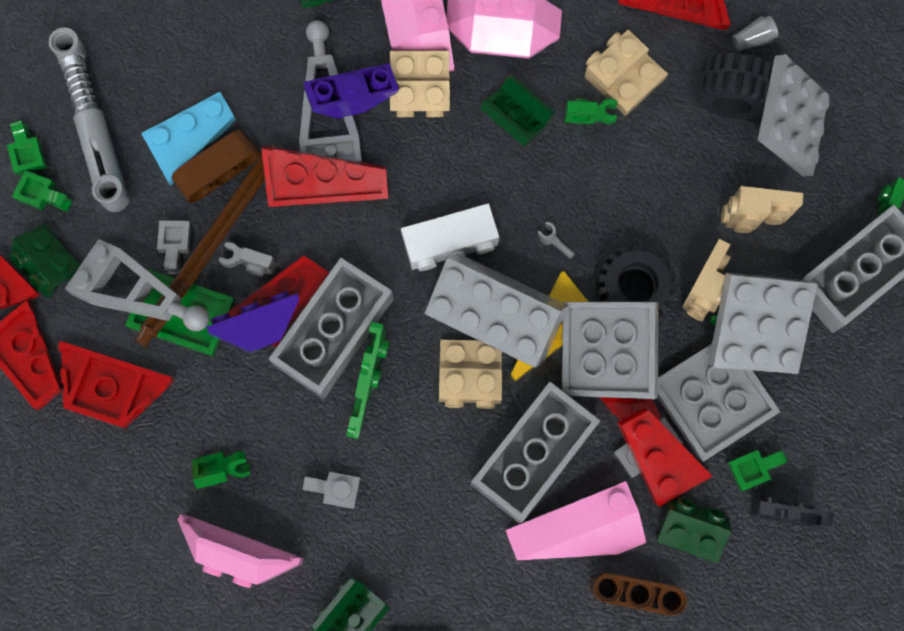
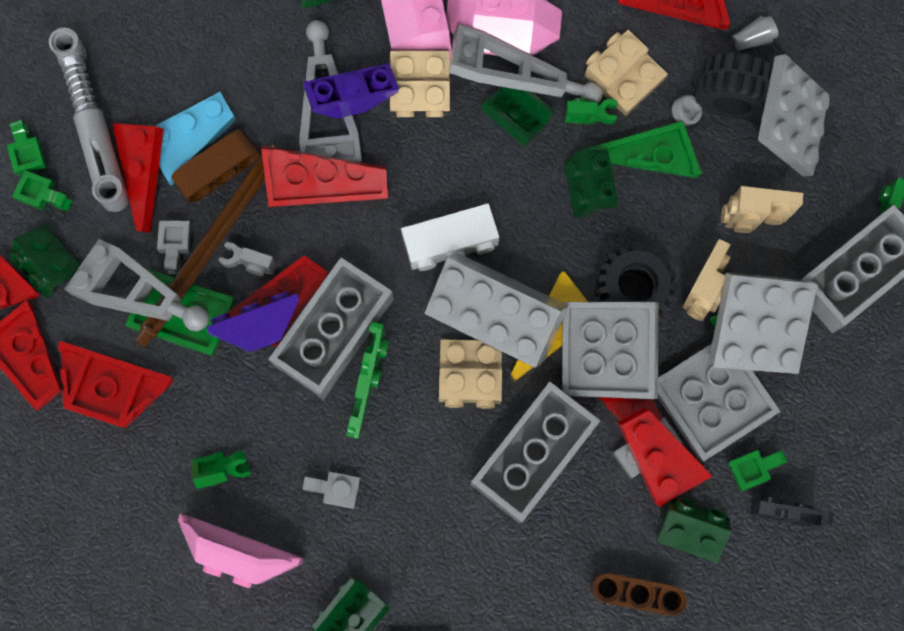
(140, 157): none -> red wing
(468, 62): none -> light grey plate
(553, 239): light grey hand -> none
(589, 527): bright pink wedge -> none
(590, 182): none -> dark green bracket
(656, 150): none -> green wing
(686, 110): none -> light grey tile

